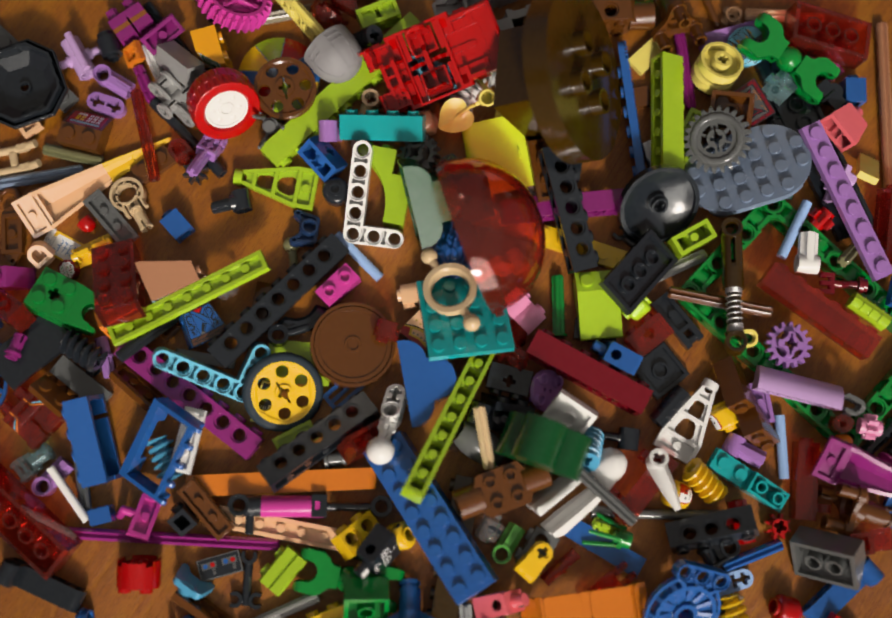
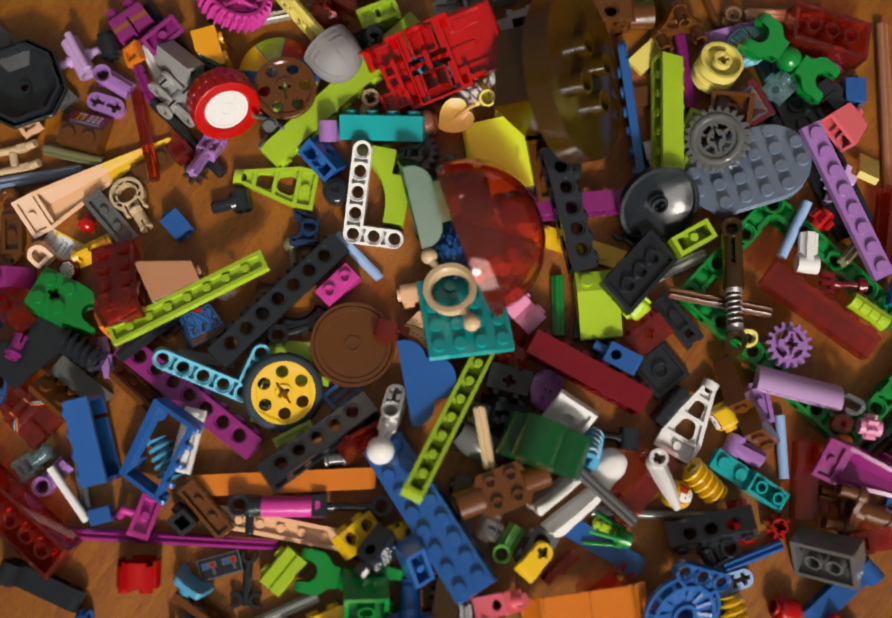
(414, 561): none -> blue brick

